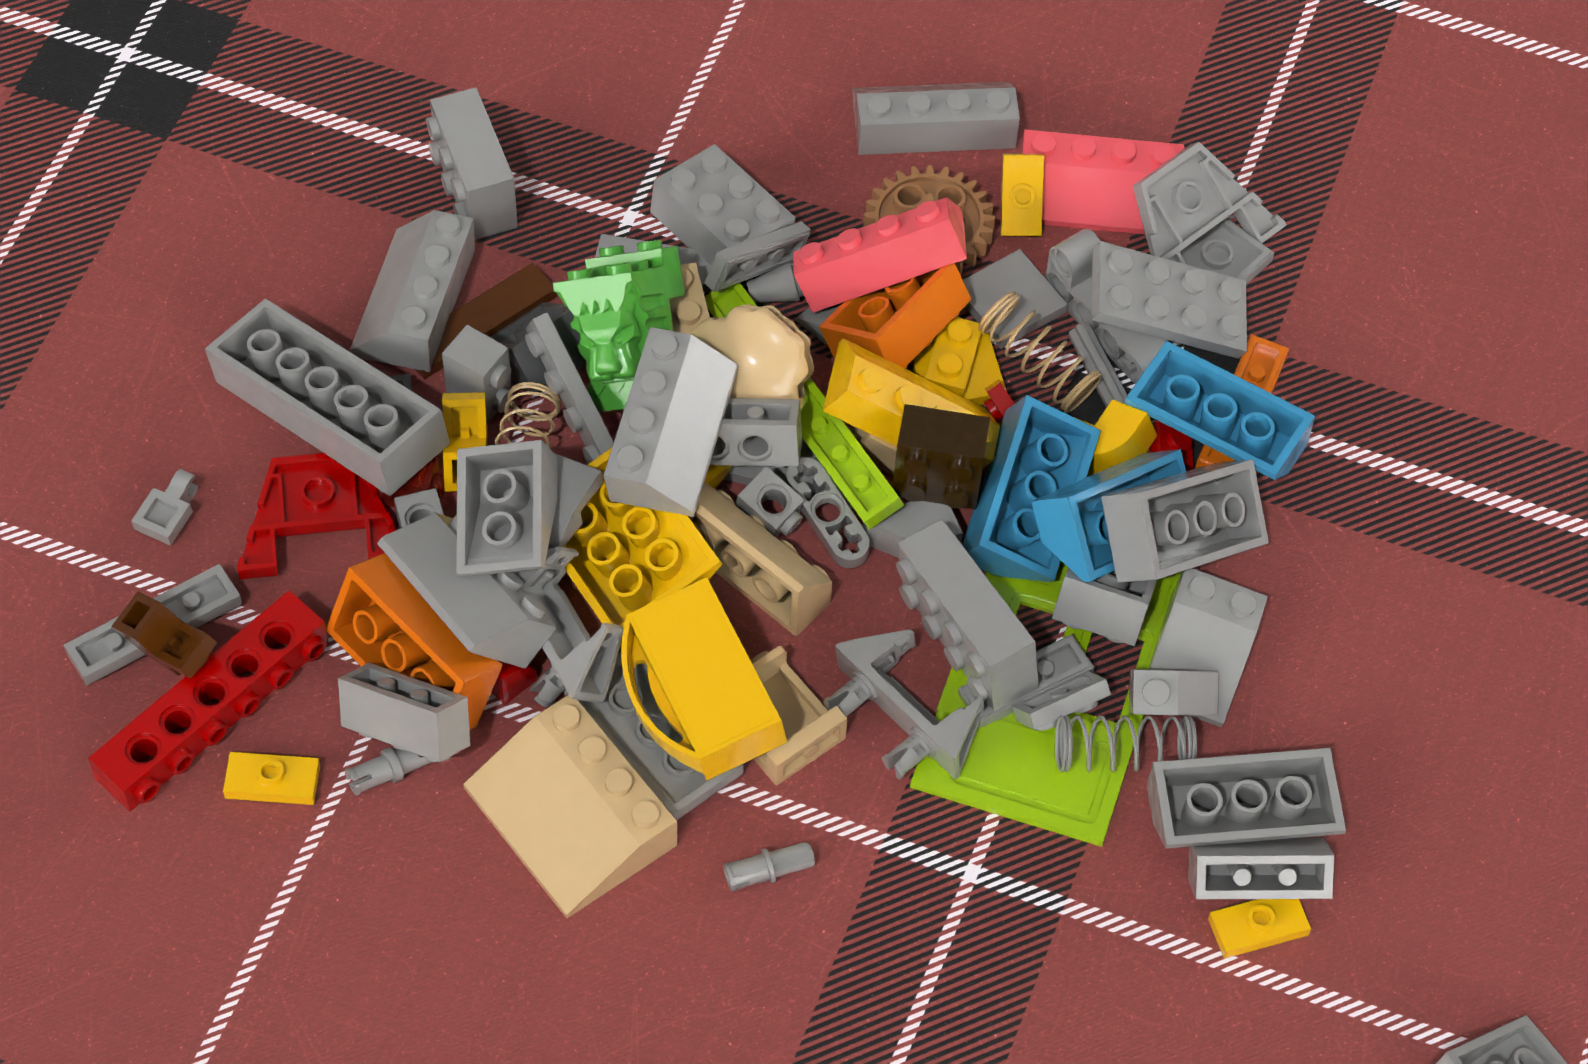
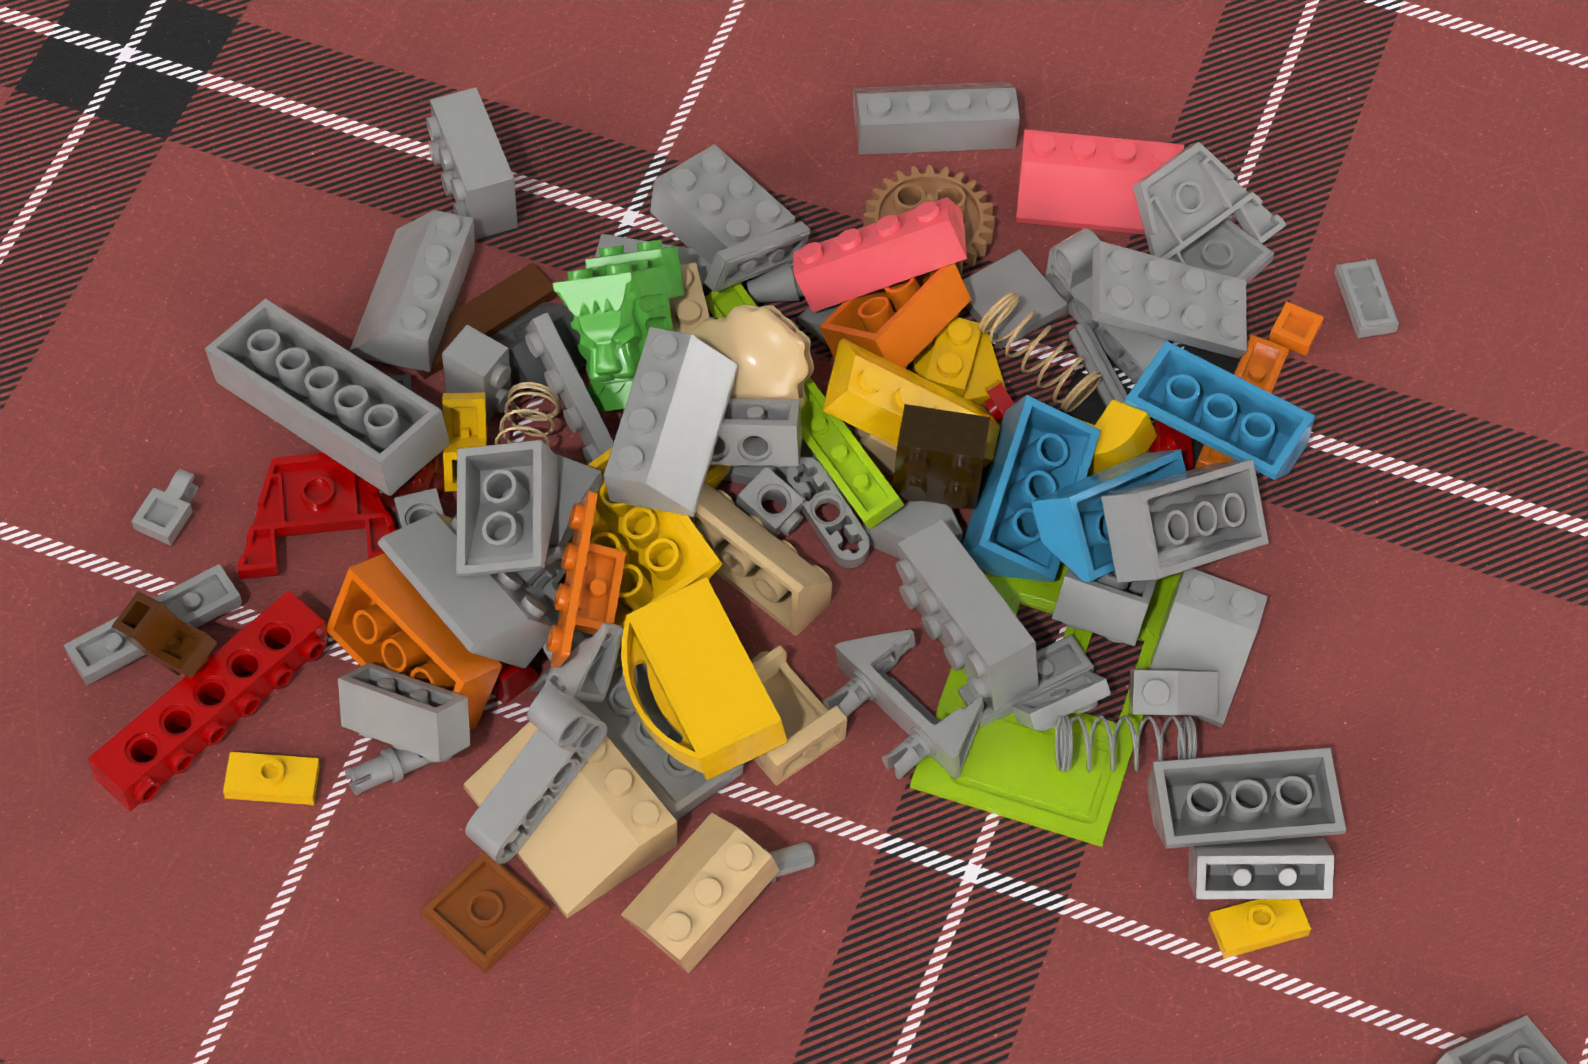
(484, 912): none -> dark orange tile
(538, 775): none -> light grey beam
(590, 583): none -> orange bracket
(701, 891): none -> tan slope
(1022, 194): yellow plate -> none
(1296, 328): none -> orange plate
(1366, 298): none -> light grey plate

